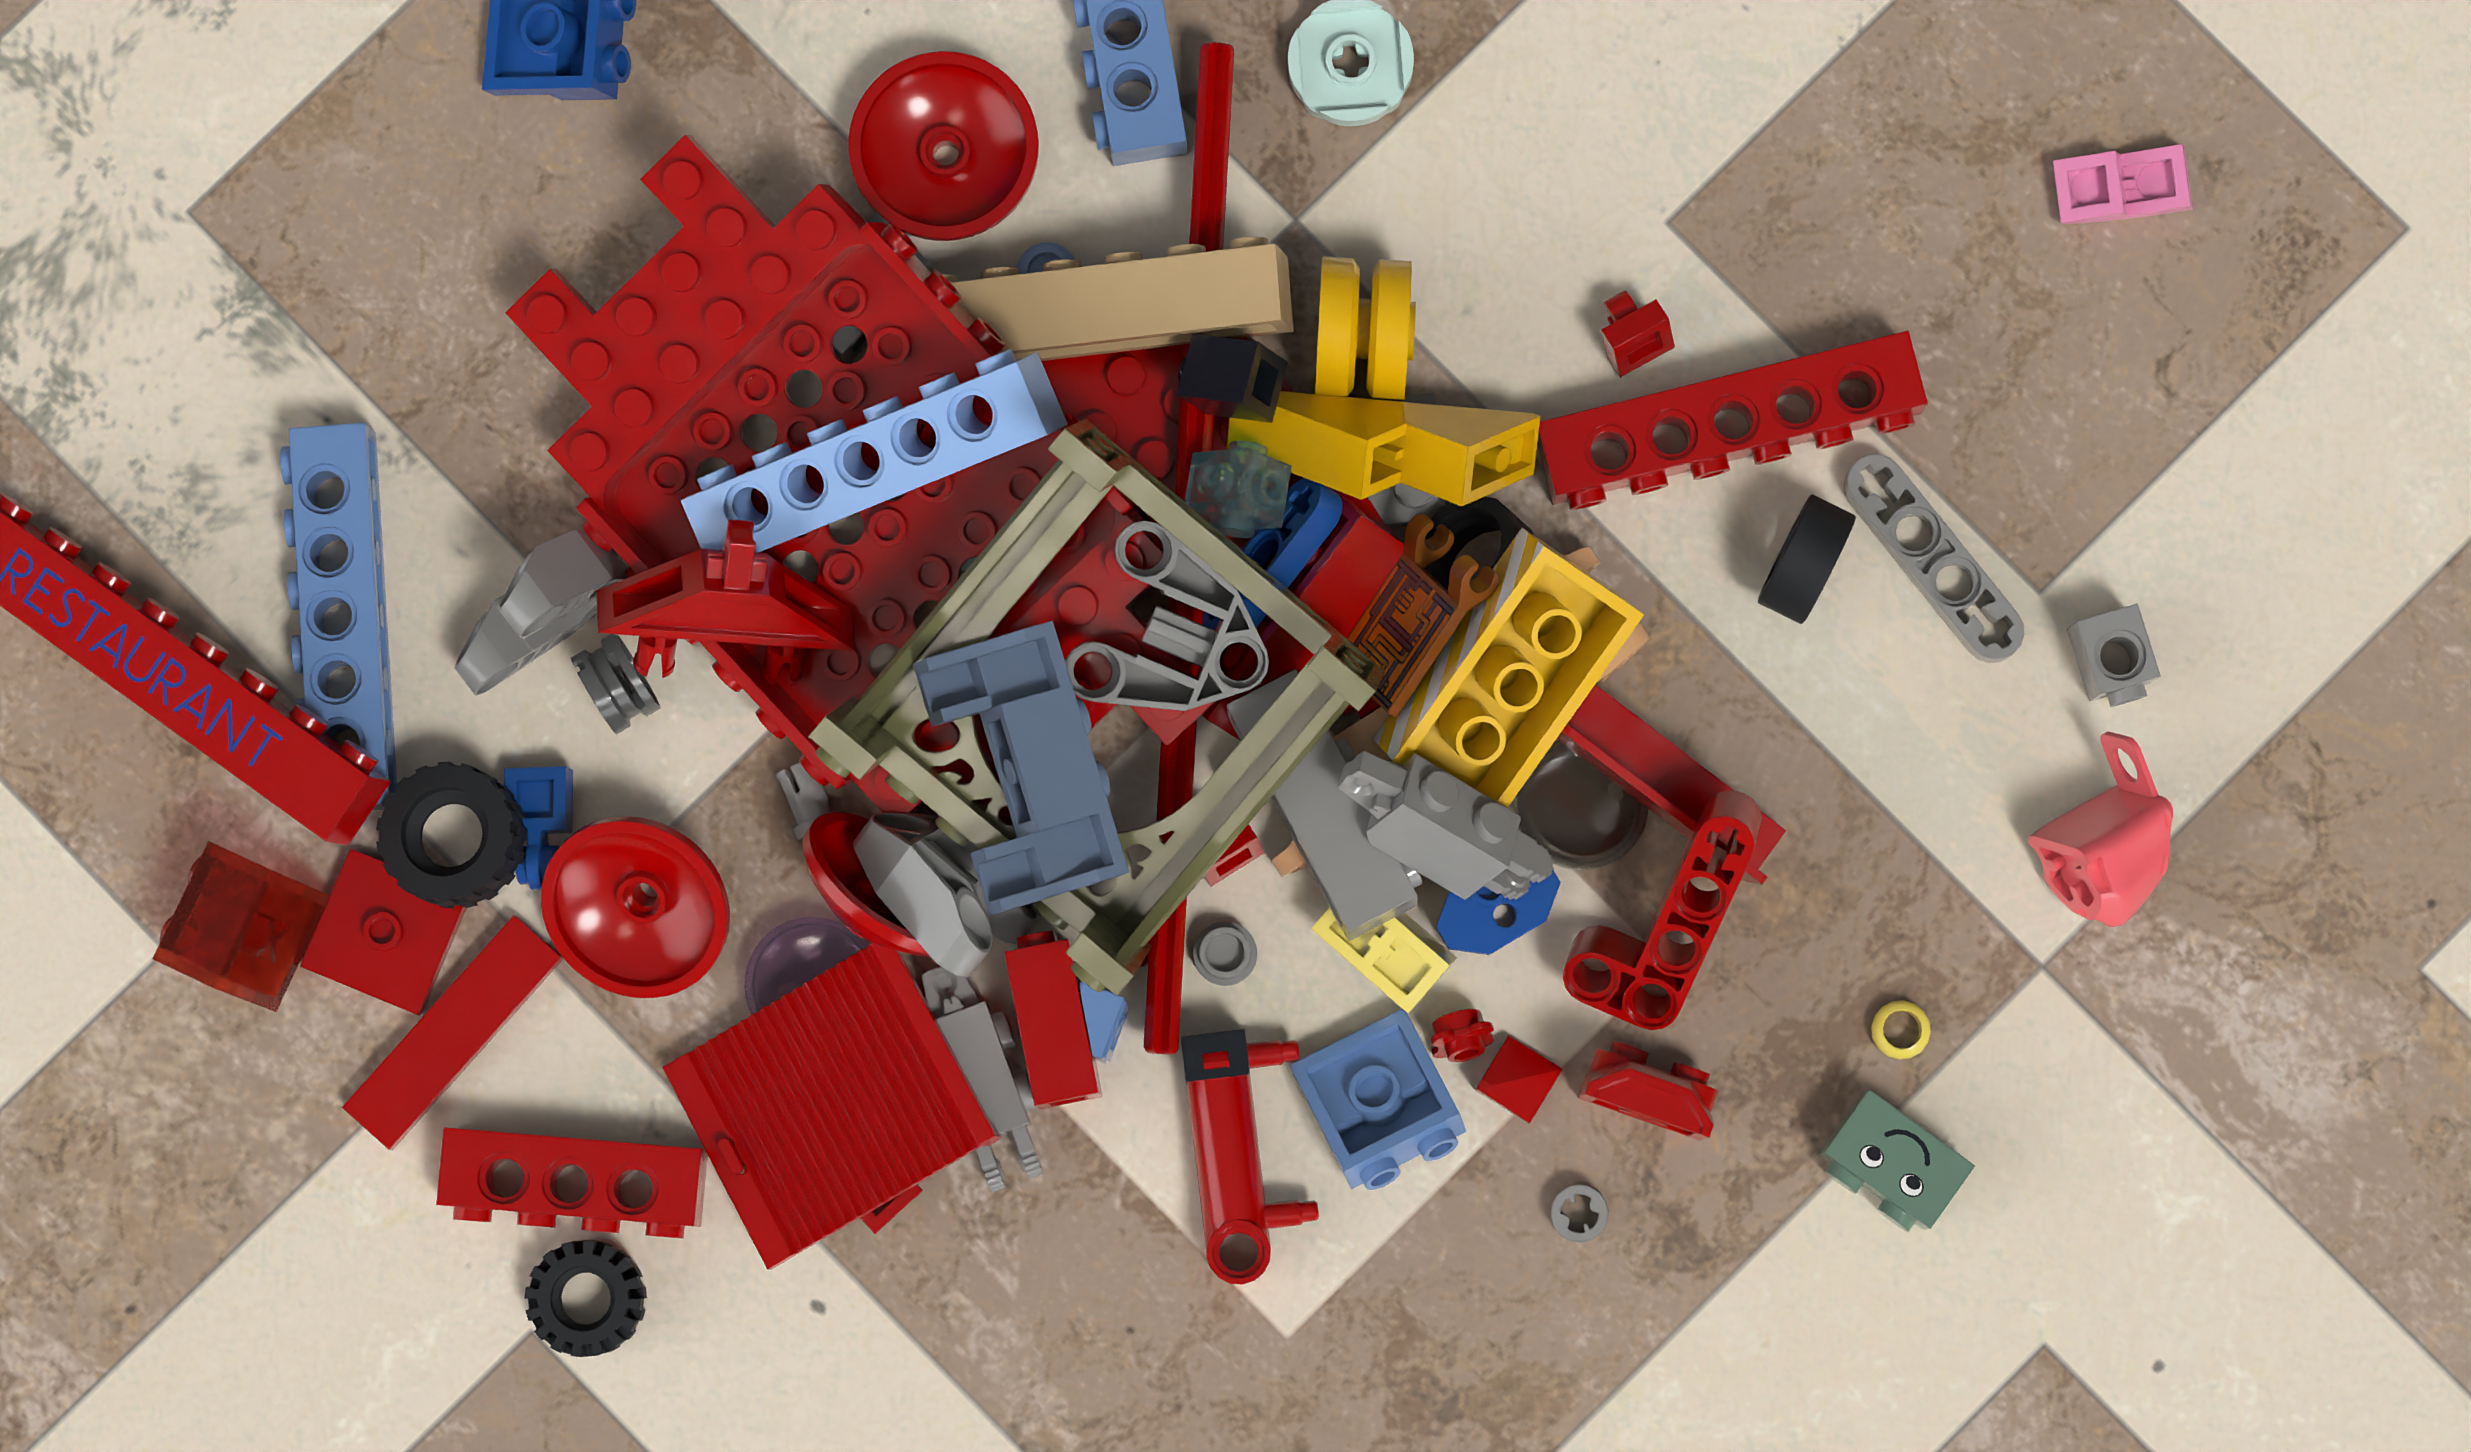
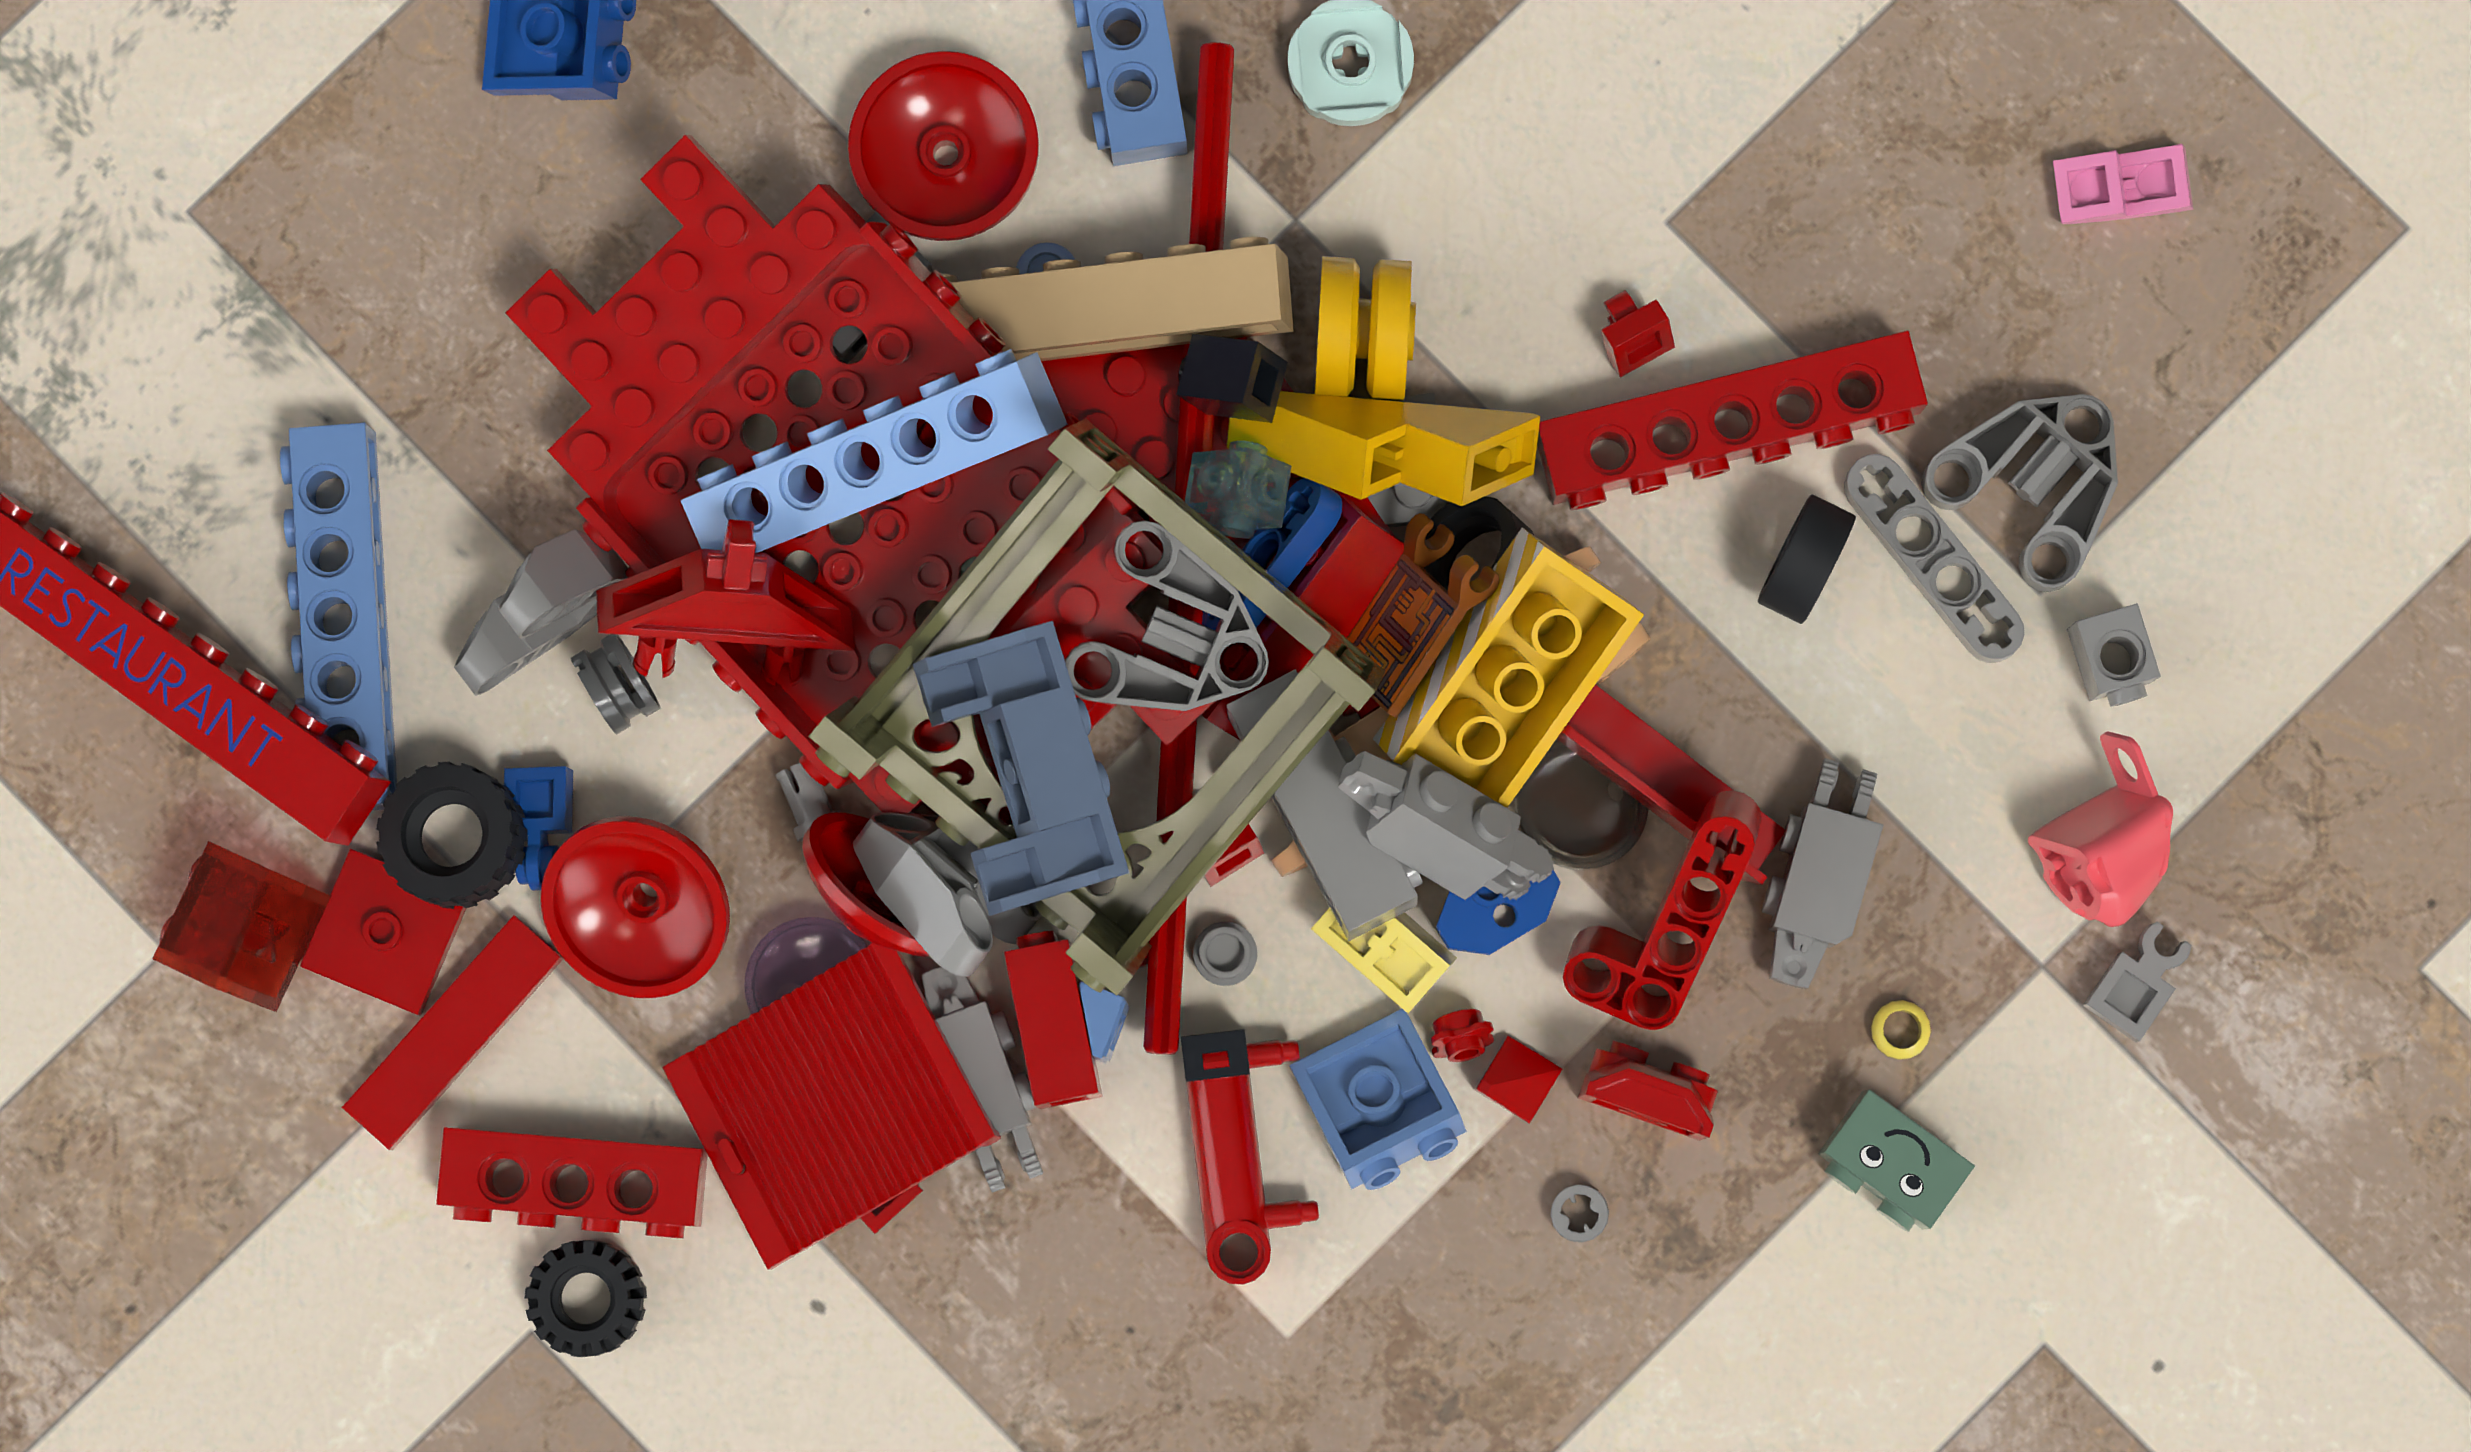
(1822, 879): none -> light grey hinge
(2079, 513): none -> light grey connector
(2133, 990): none -> light grey plate

